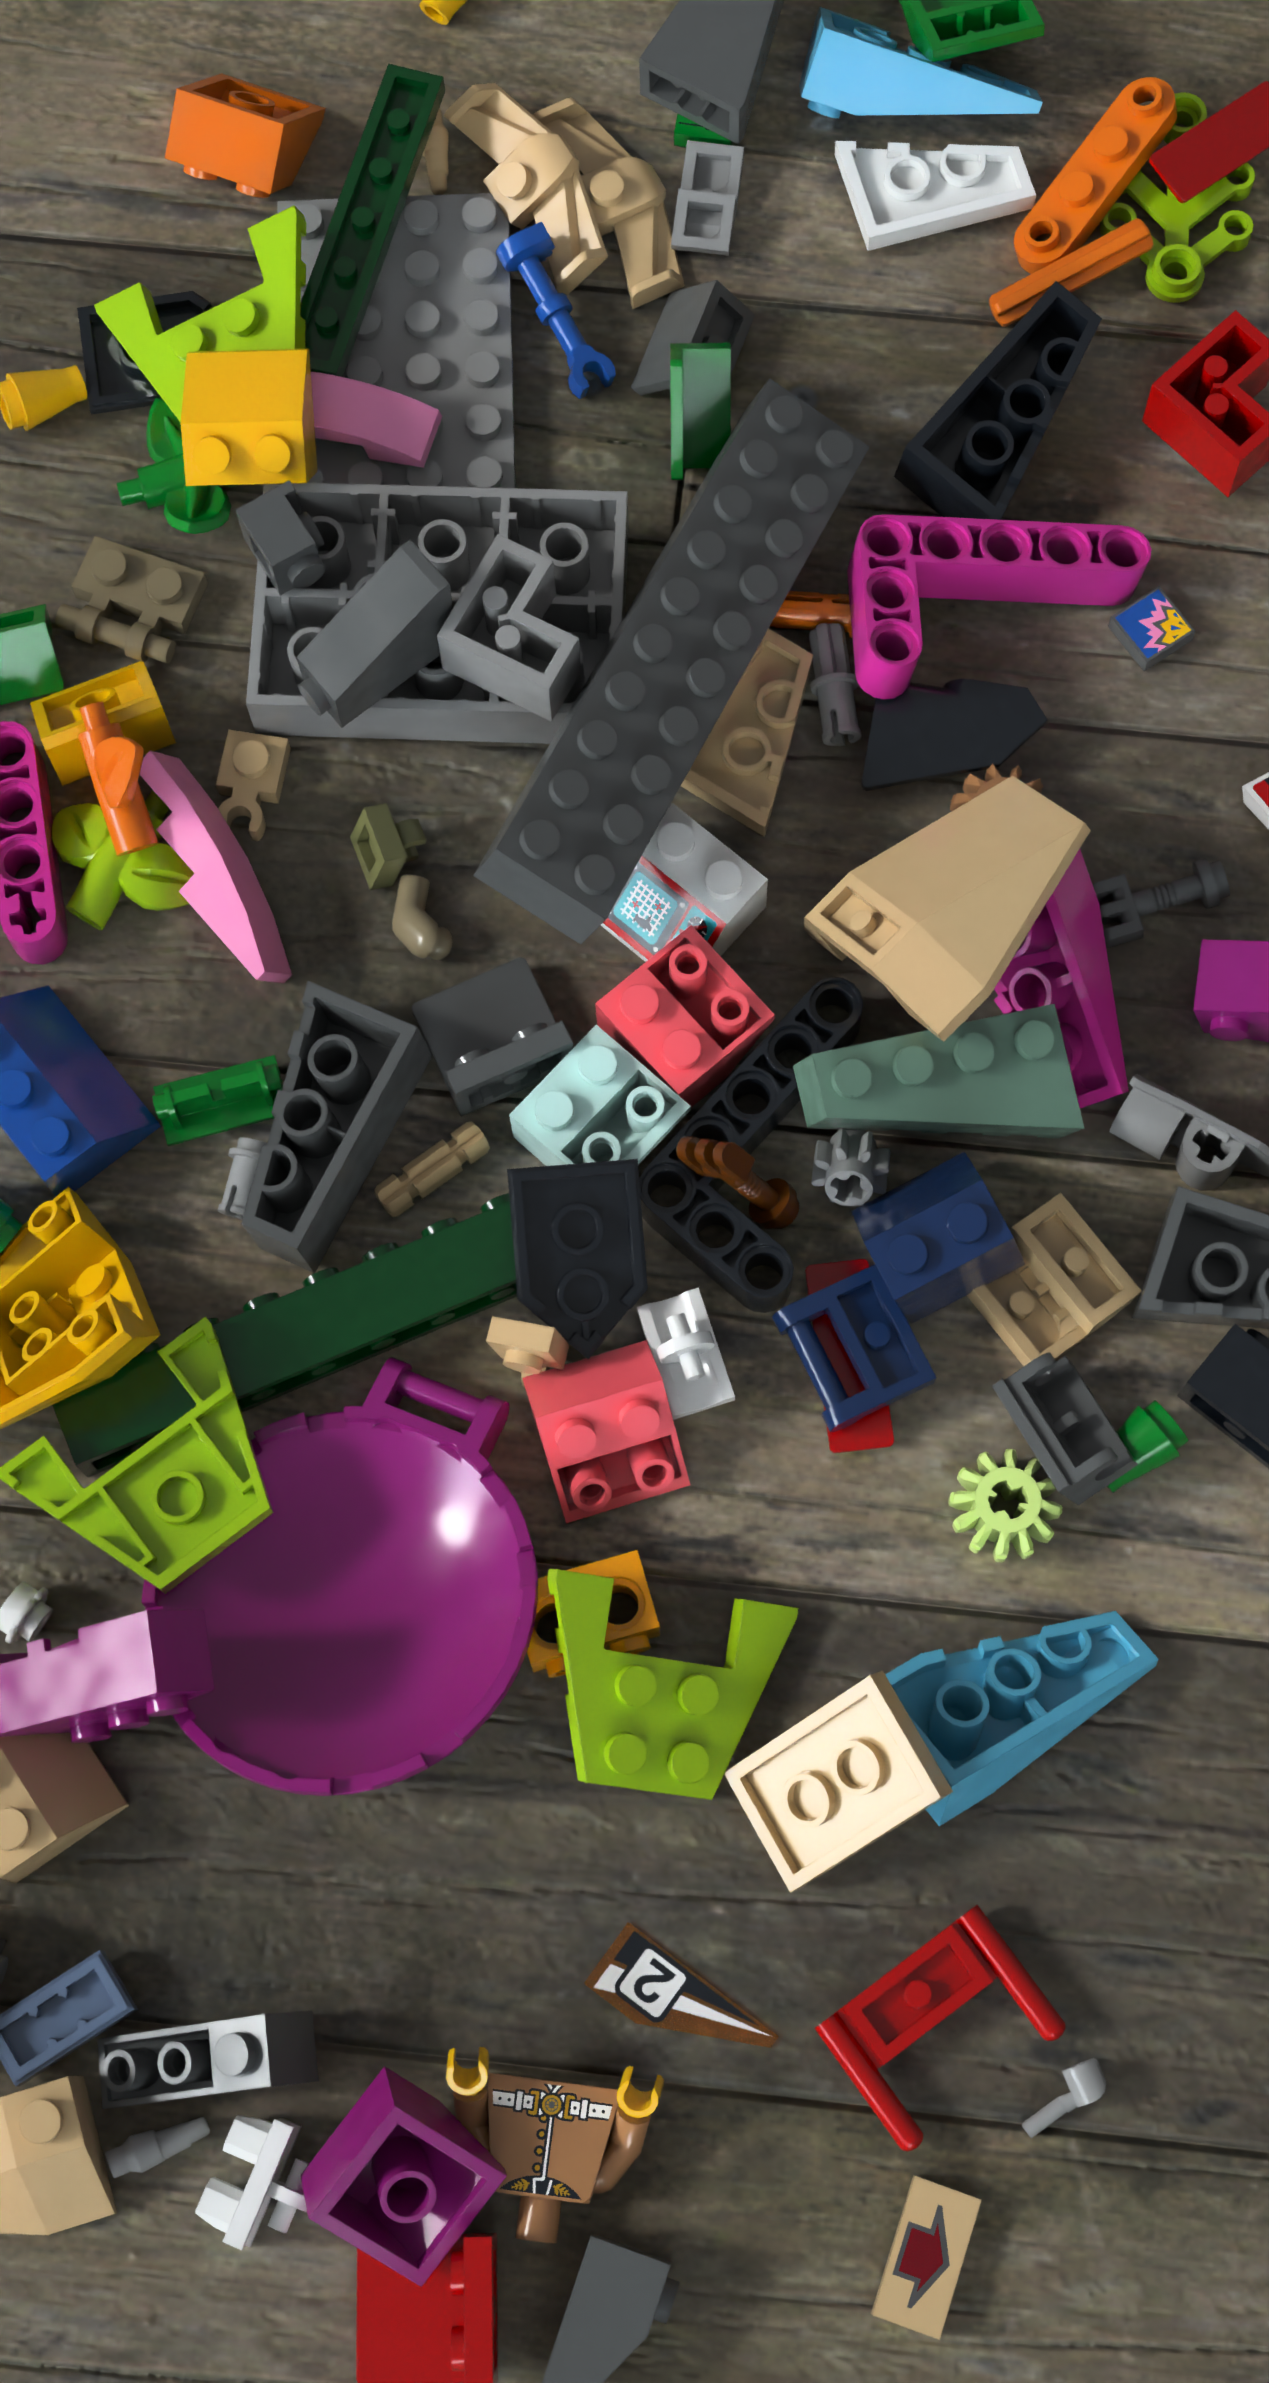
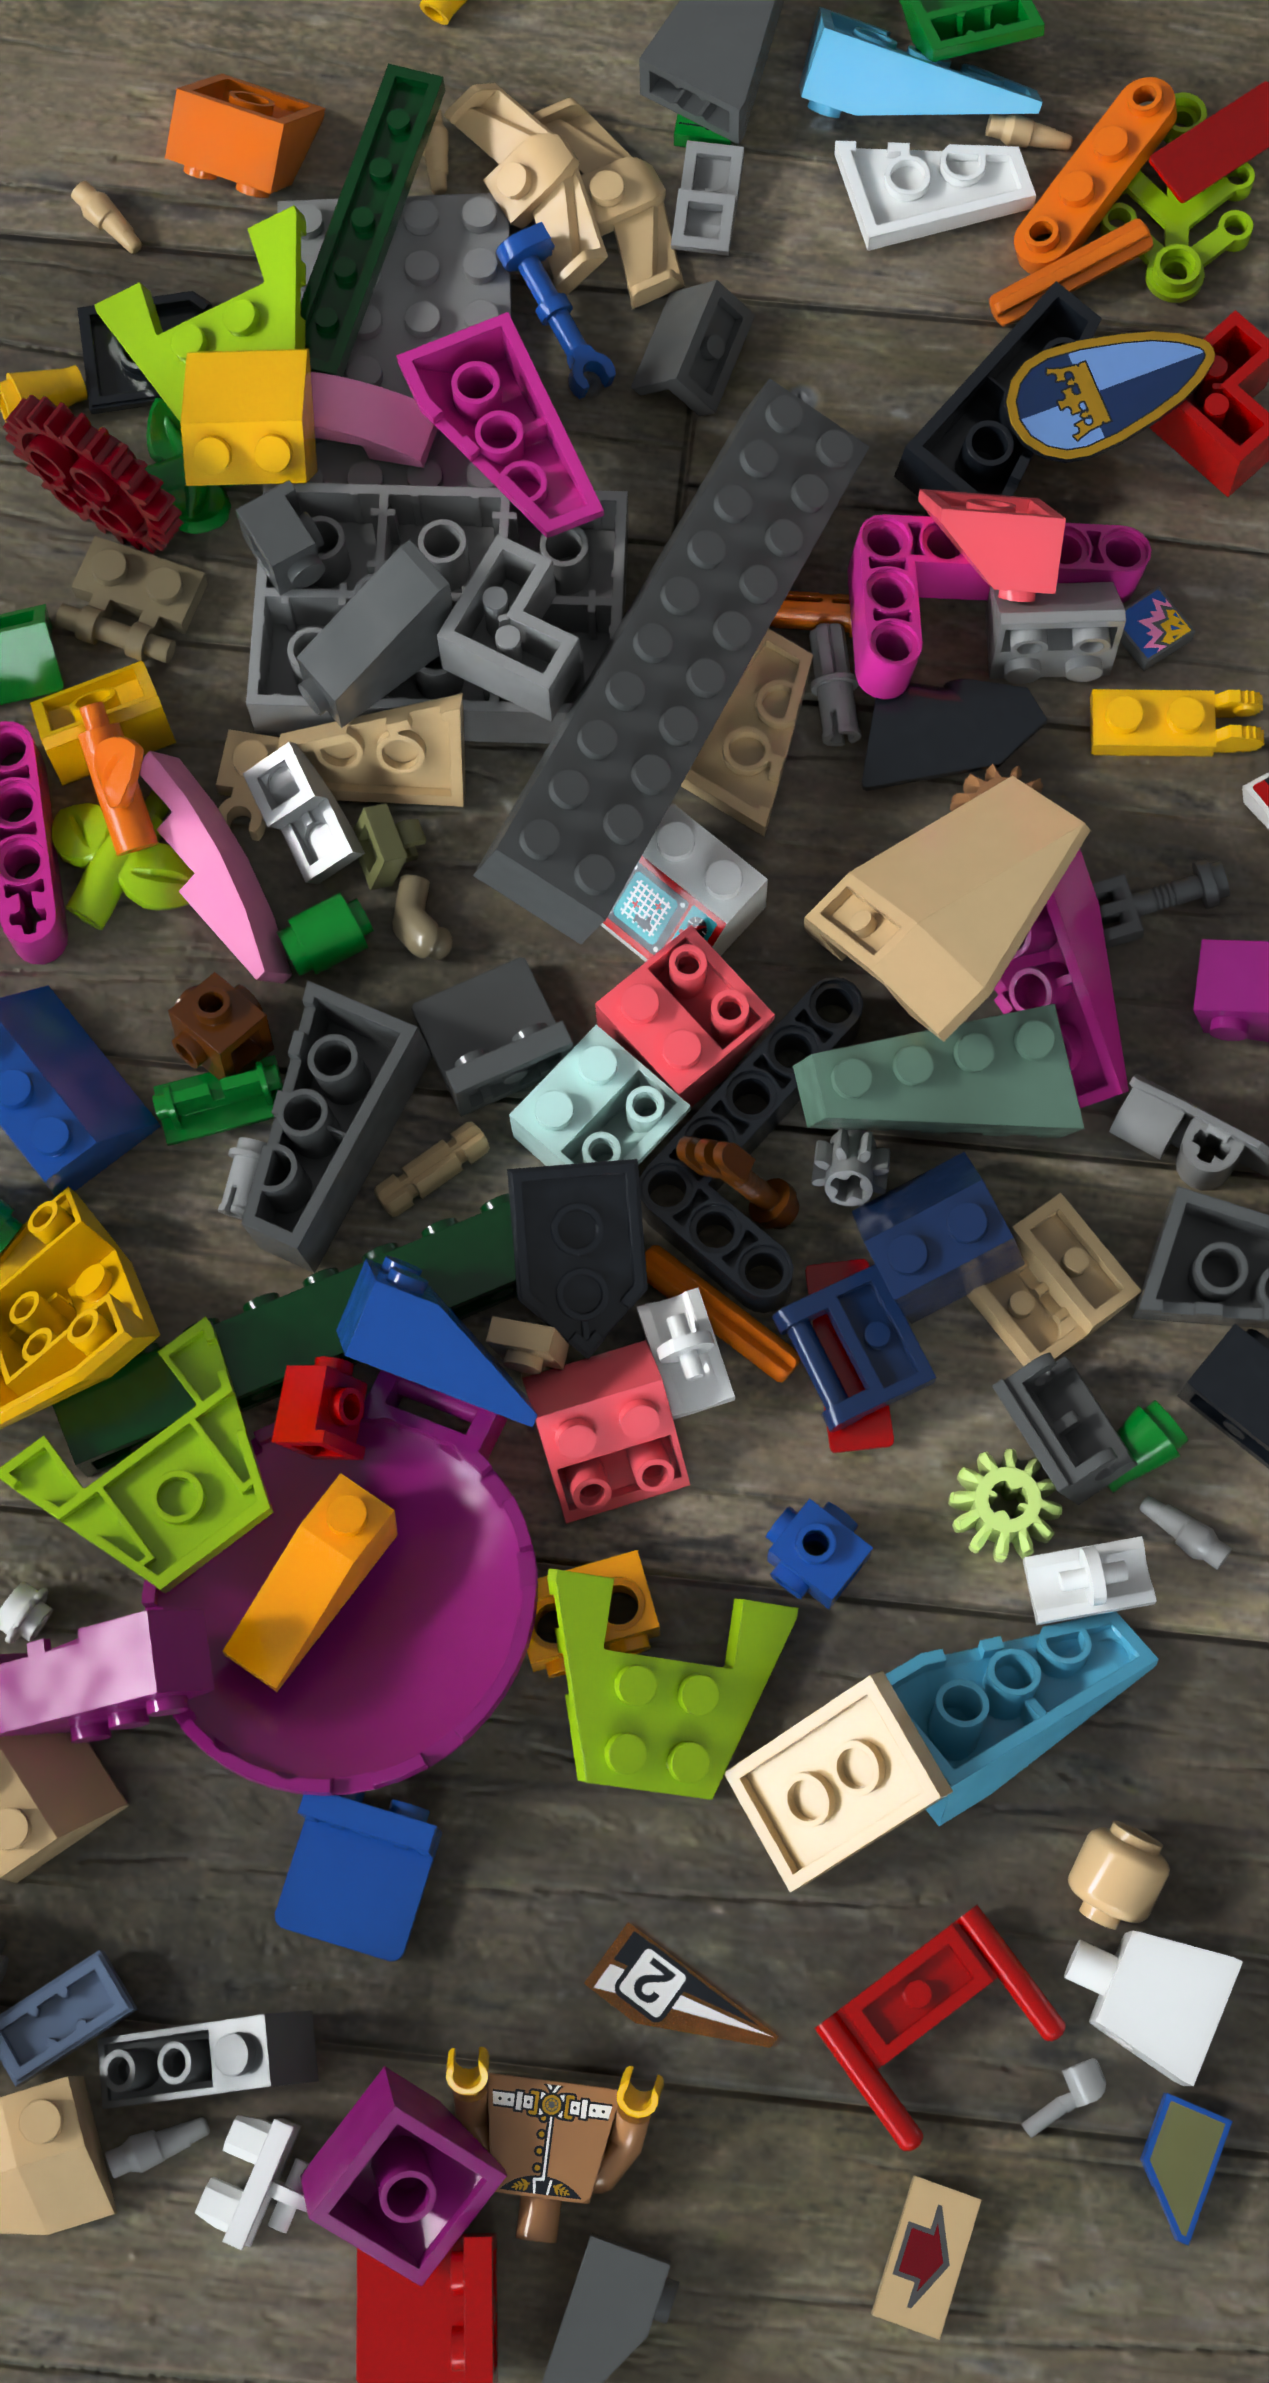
(93, 473): none -> dark red gear
(105, 215): none -> tan piece
(220, 1028): none -> reddish brown brick
(302, 806): none -> light grey slope
(312, 1581): none -> light orange slope
(321, 1410): none -> red brick
(325, 934): none -> green brick
(358, 1873): none -> blue bracket
(392, 754): none -> tan wing
(412, 1333): none -> blue slope
(499, 415): none -> dark pink wedge
(699, 404): green panel -> none
(726, 1318): none -> orange axle
(823, 1575): none -> blue brick
(1004, 538): none -> coral slope
(1024, 132): none -> tan piece
(1055, 635): none -> light grey slope
(1089, 1580): none -> white hips
(1102, 391): none -> shield
(1118, 1875): none -> tan head
(1157, 1998): none -> white torso
(1172, 722): none -> yellow hinge
(1183, 2160): none -> olive tile
(1190, 1534): none -> light grey piece

